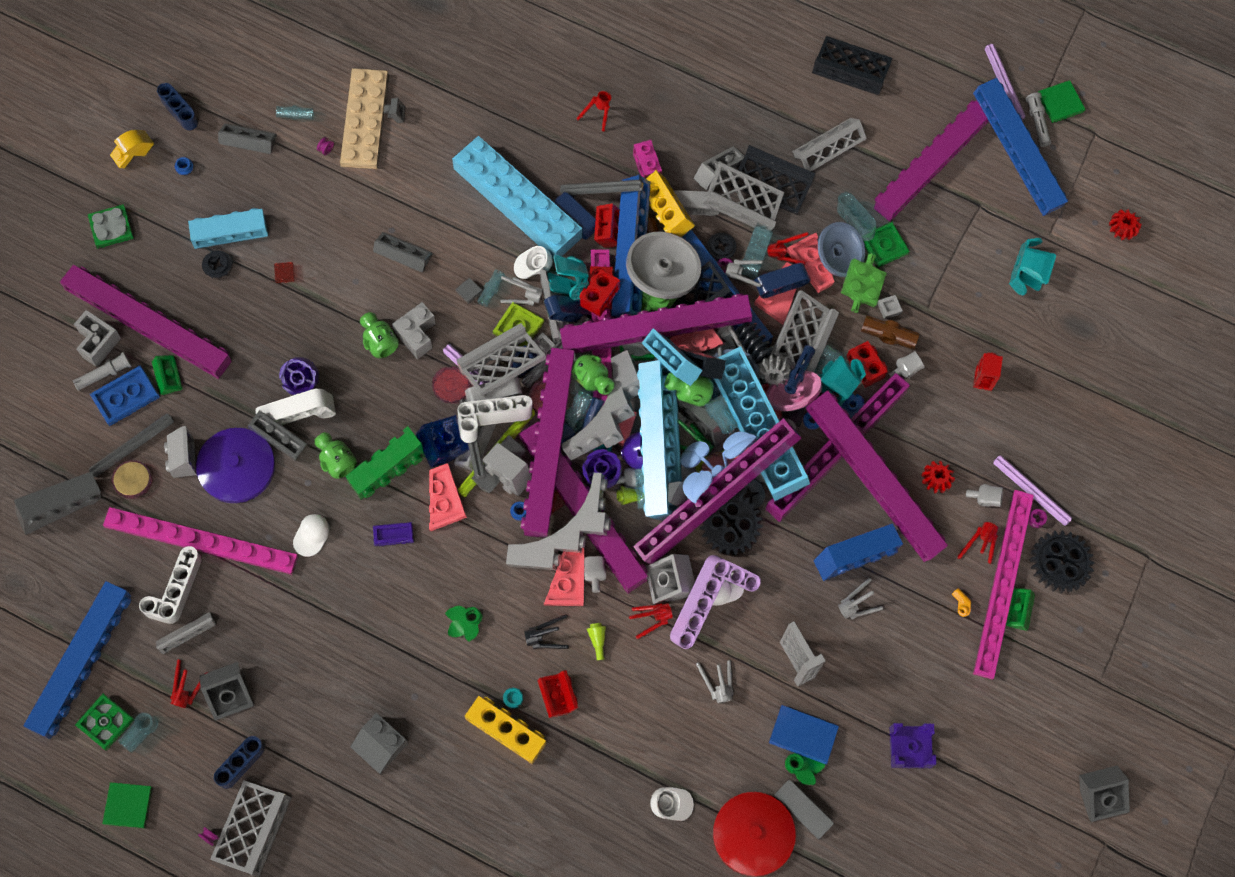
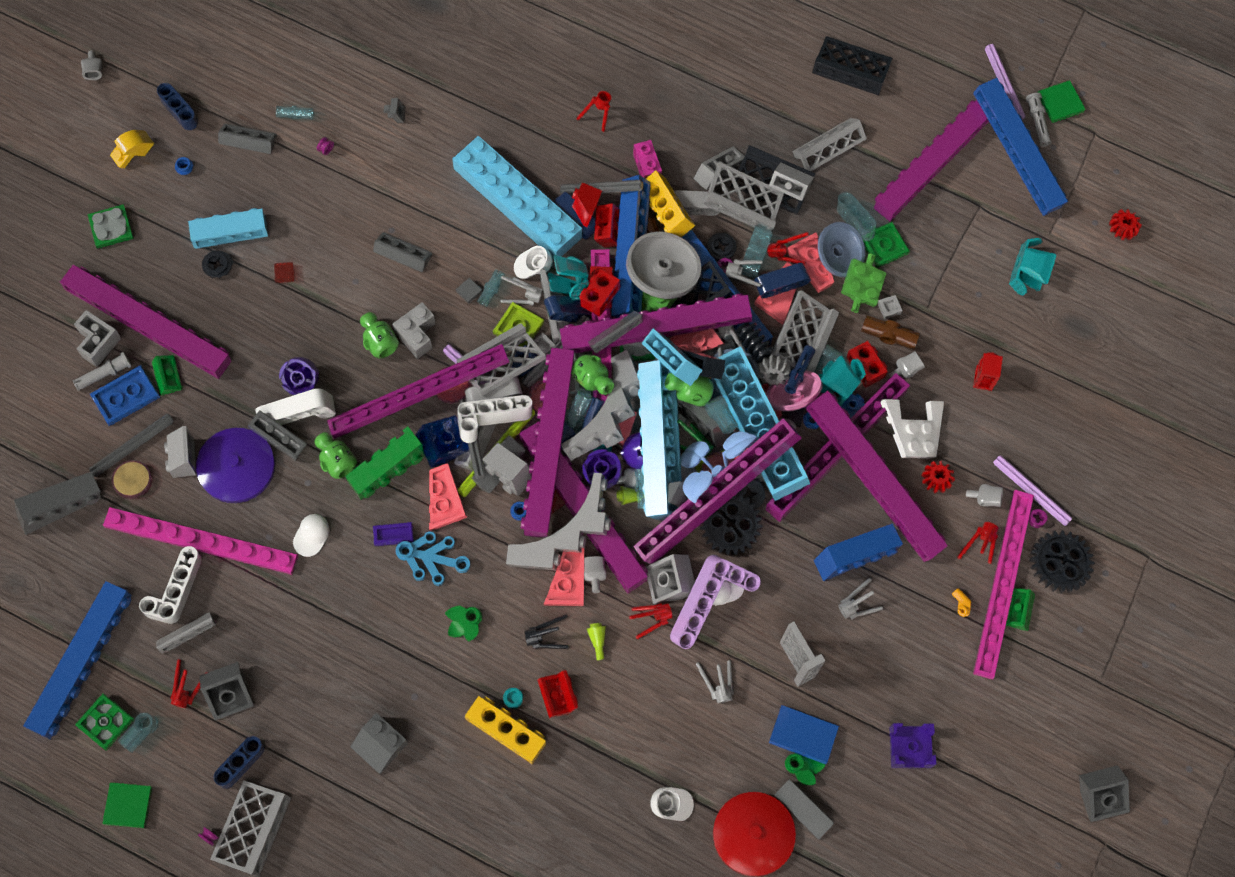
(91, 67): none -> light grey piece
(364, 118): tan plate -> none
(418, 391): none -> magenta plate
(430, 556): none -> dark azure plant
(585, 202): none -> red slope
(615, 331): none -> dark grey slope
(791, 181): none -> light grey brick
(915, 437): none -> white wing

